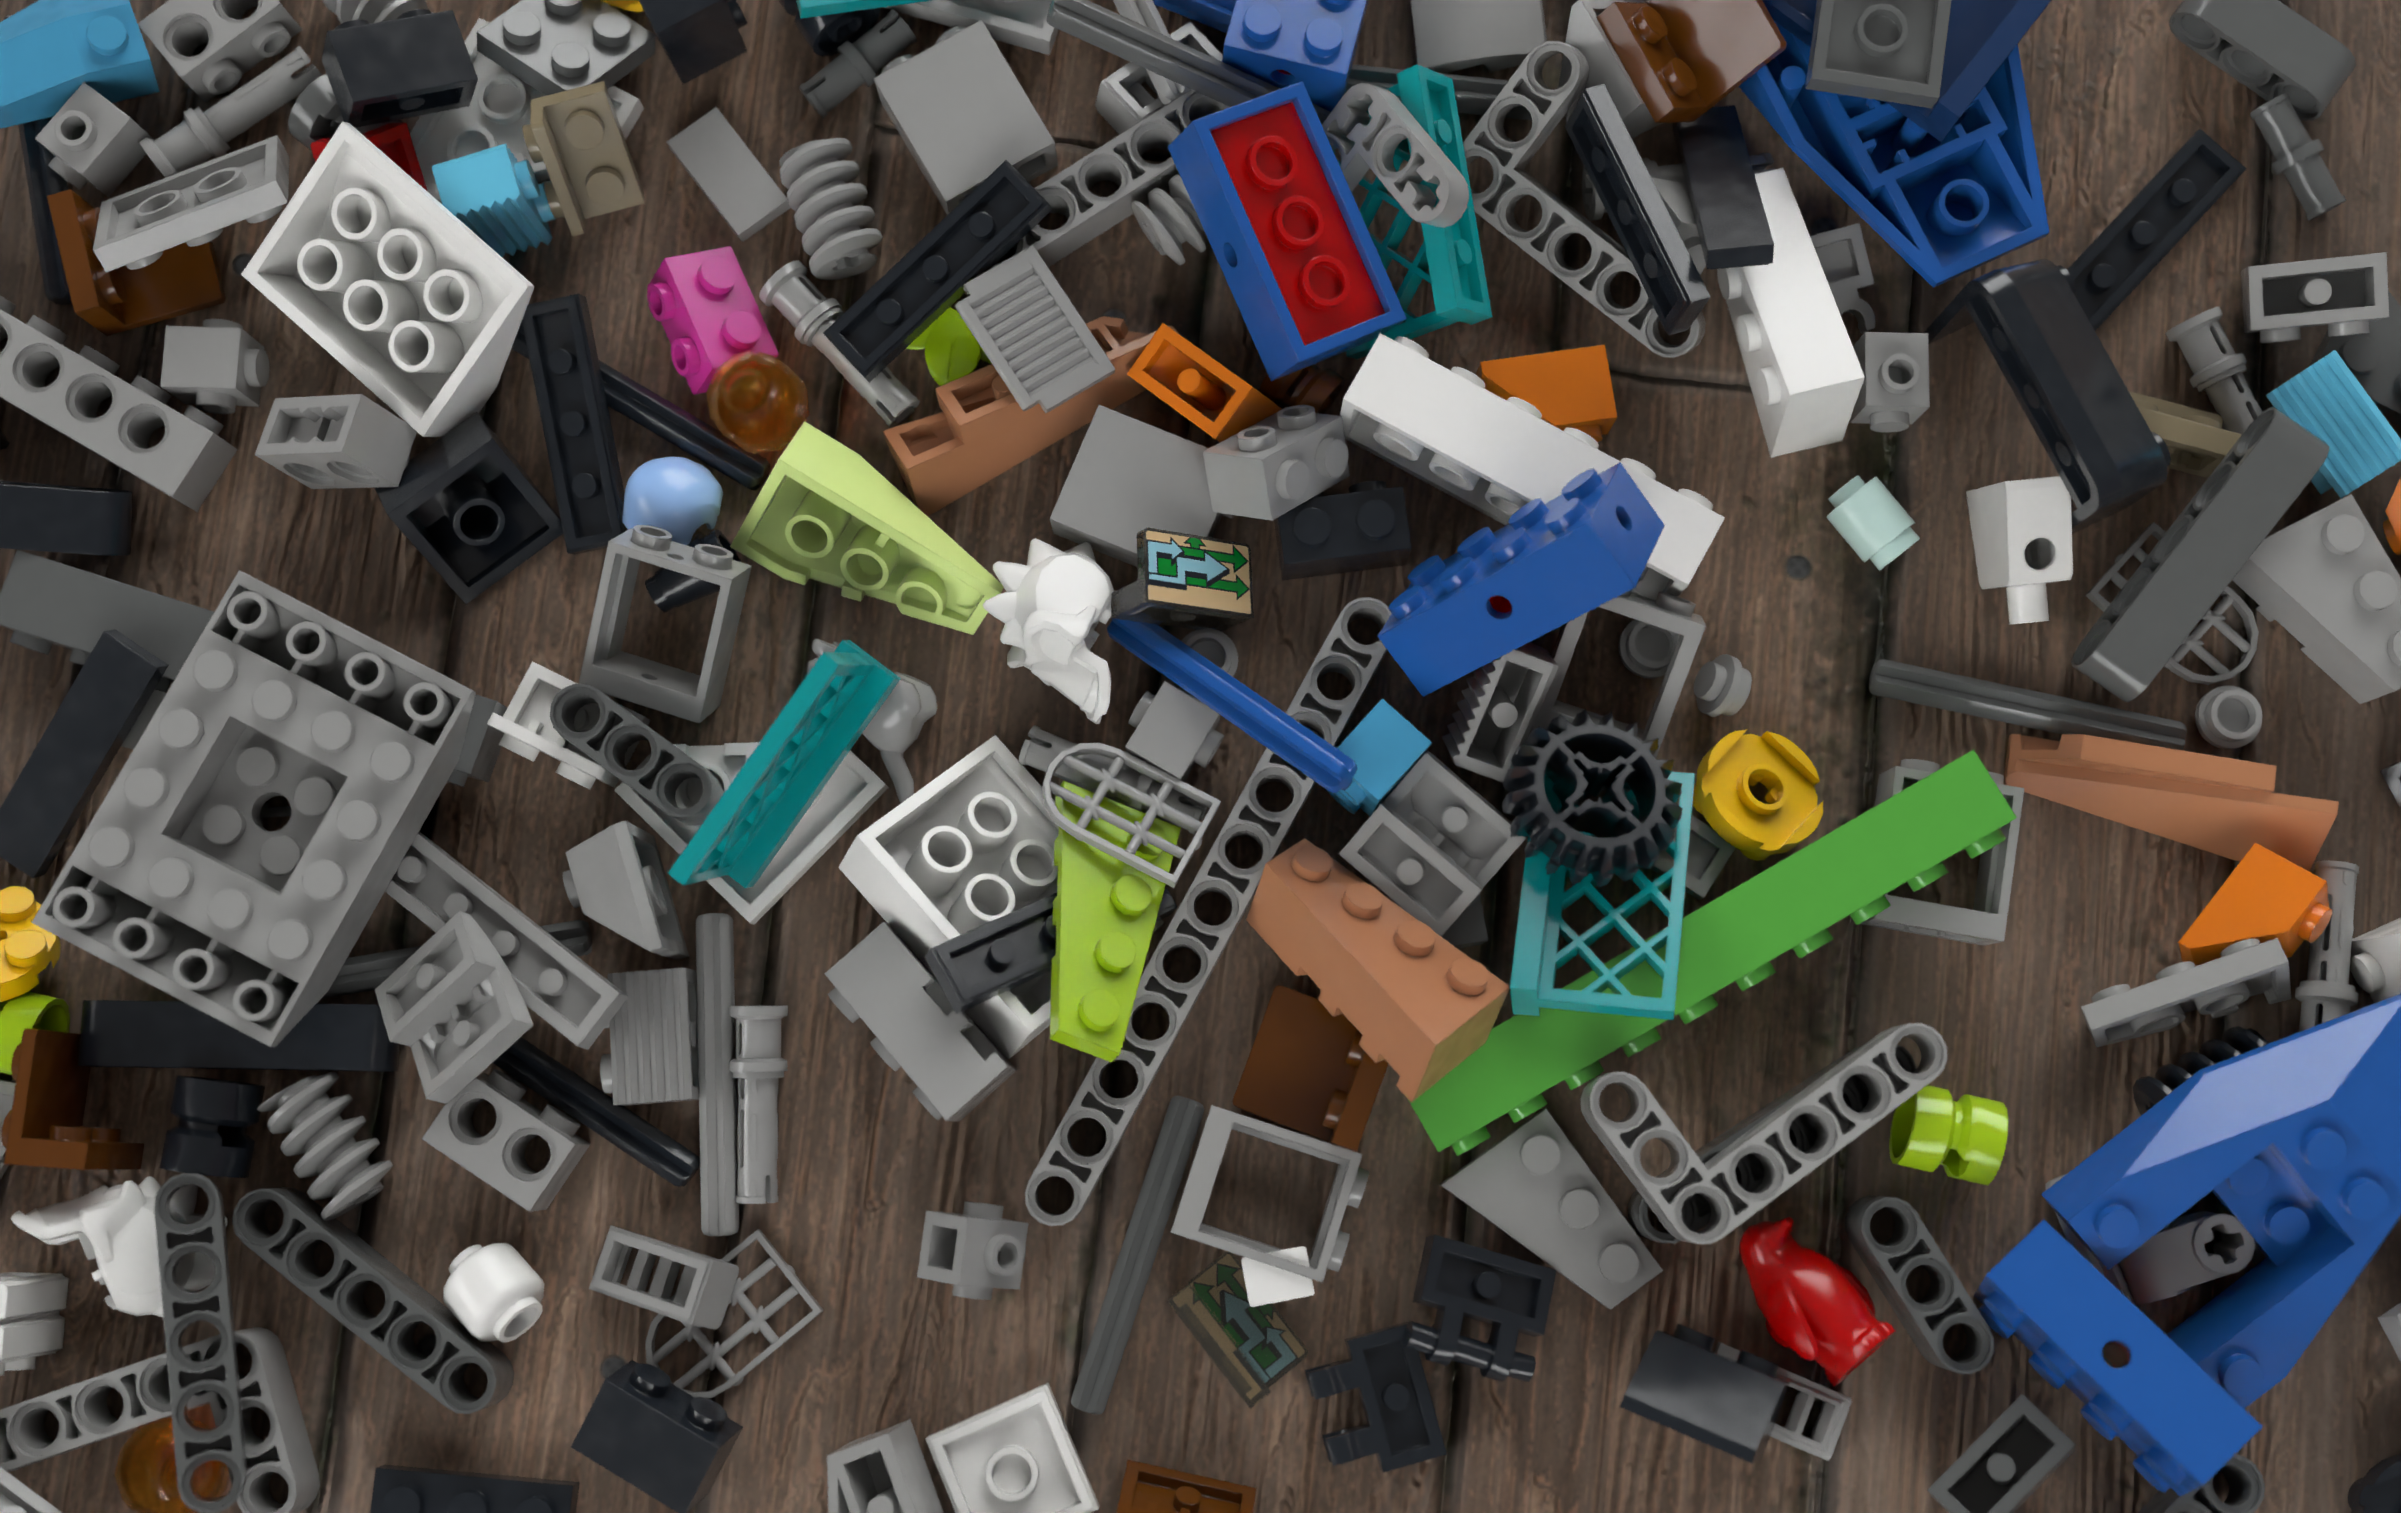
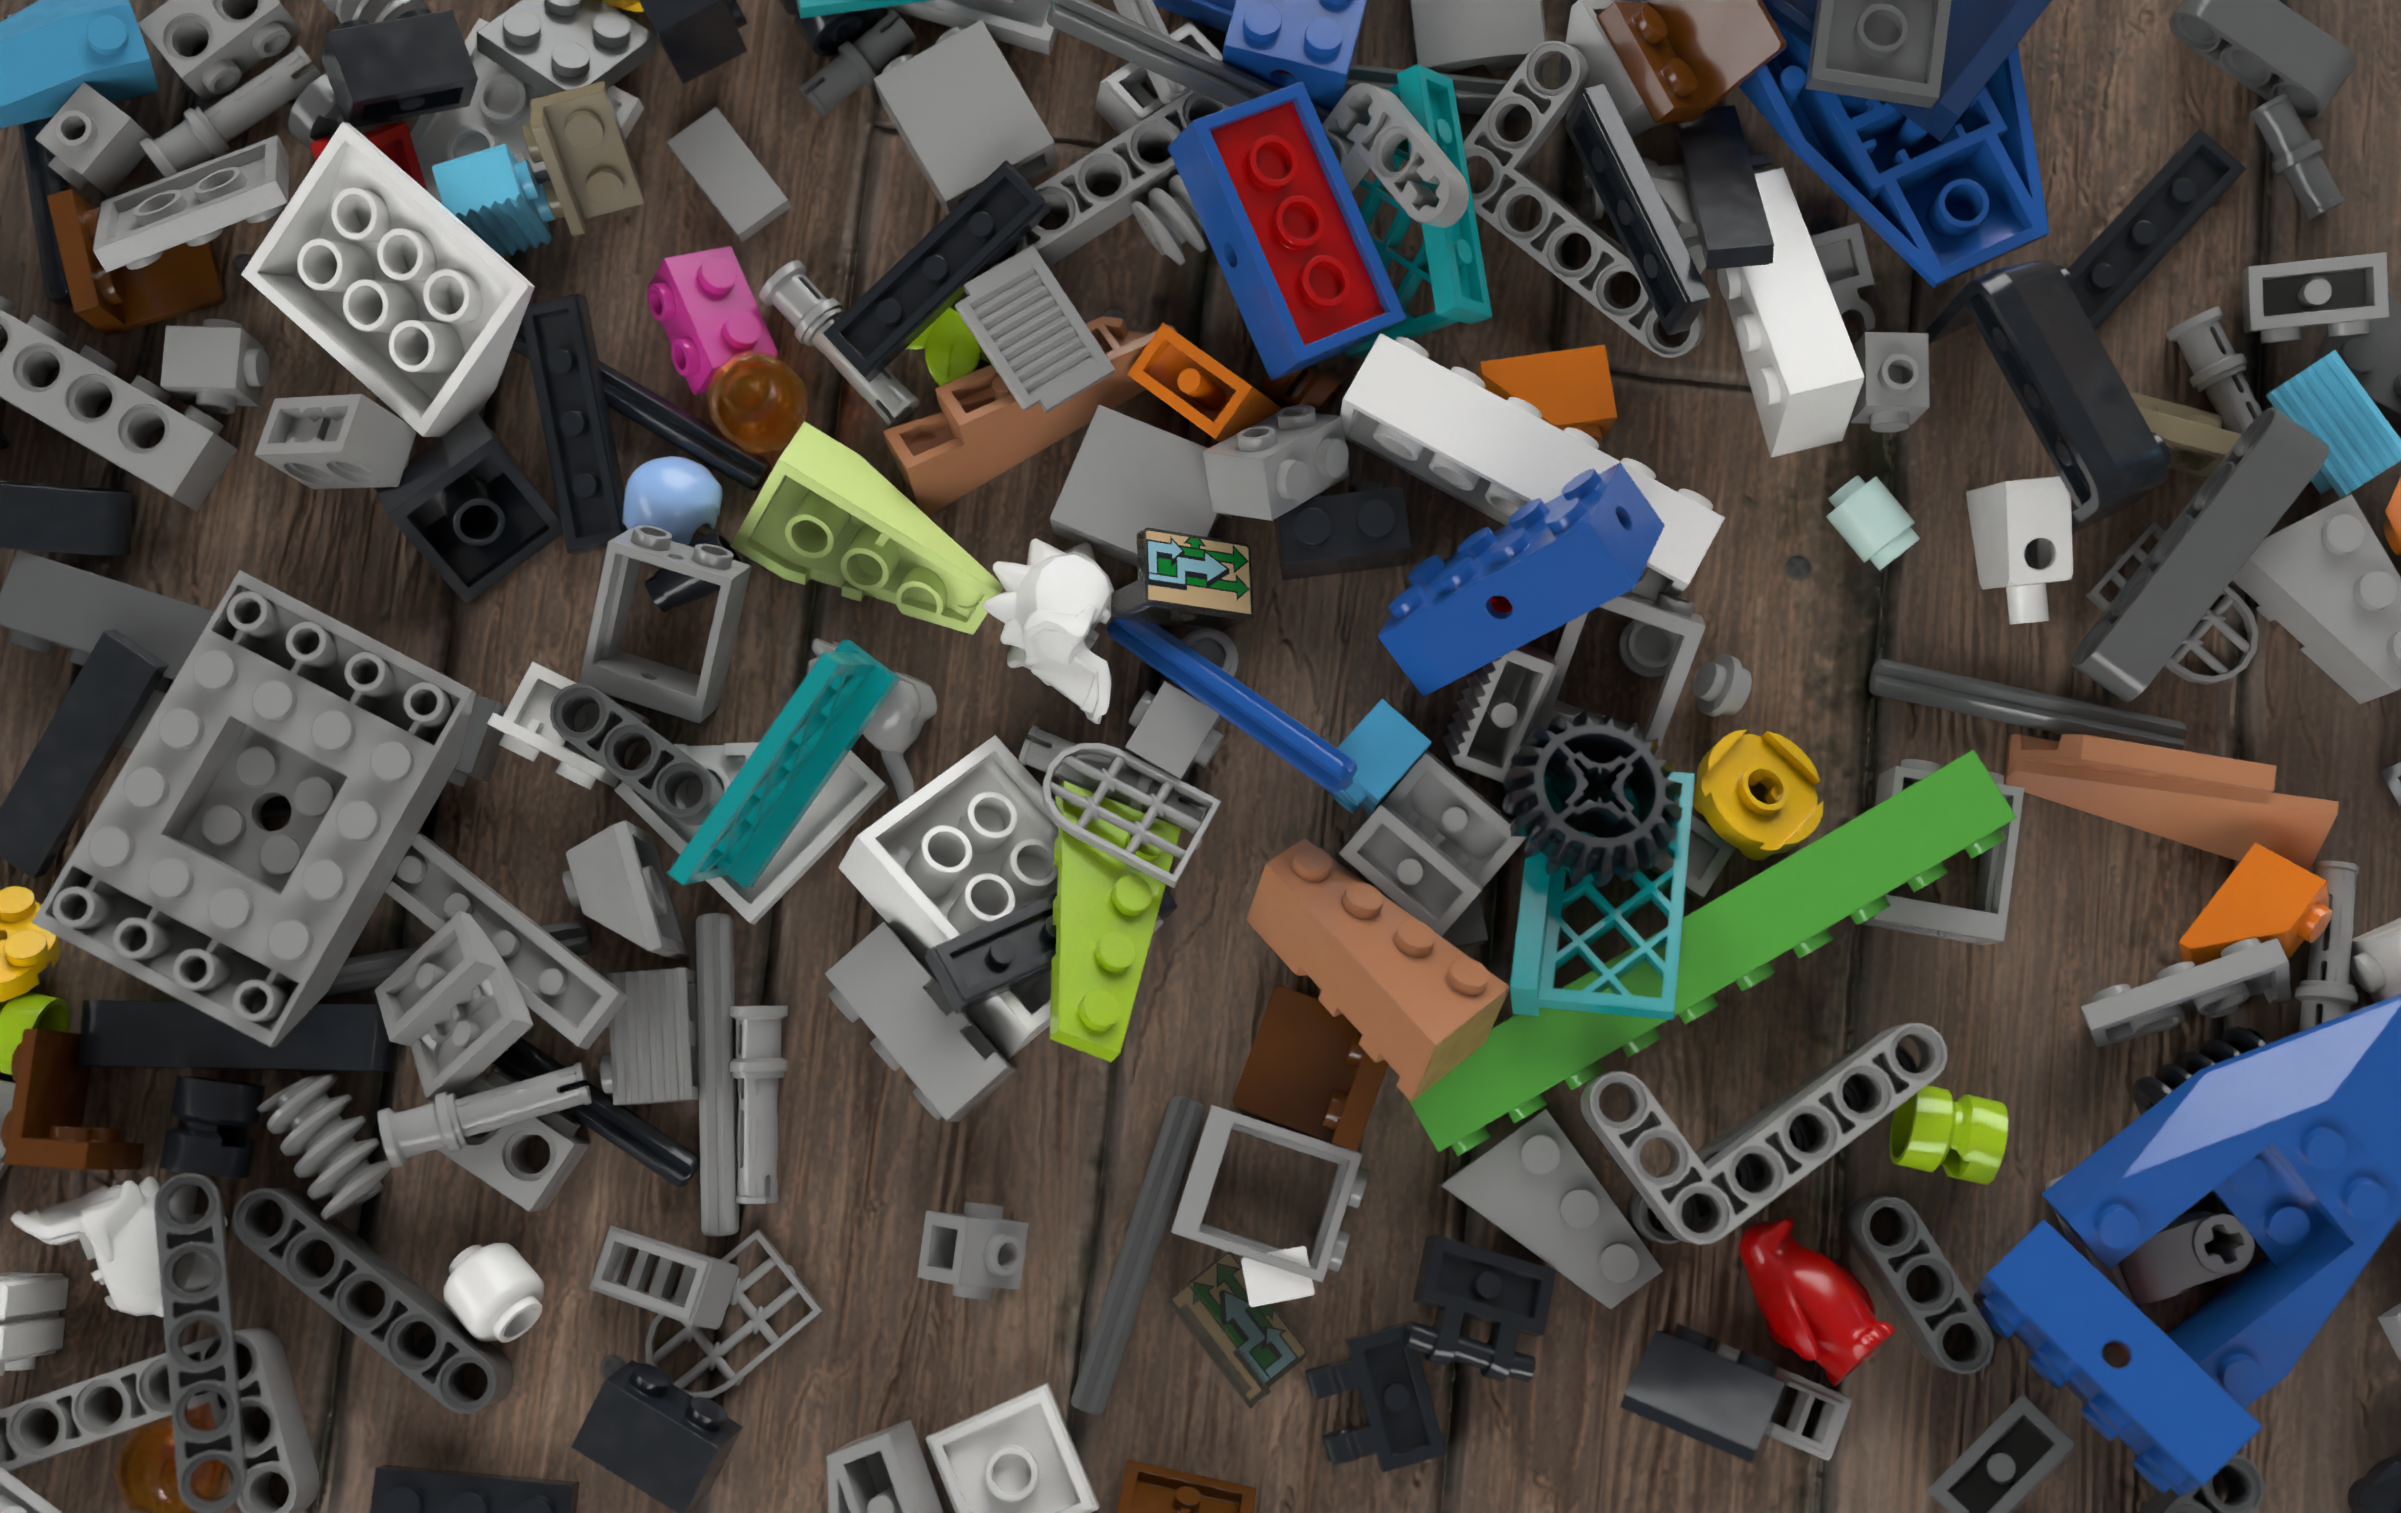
(451, 1120): none -> light grey pin
(827, 208): light grey piece -> none
(1186, 931): light grey beam -> none
(2228, 717): light grey plate -> none

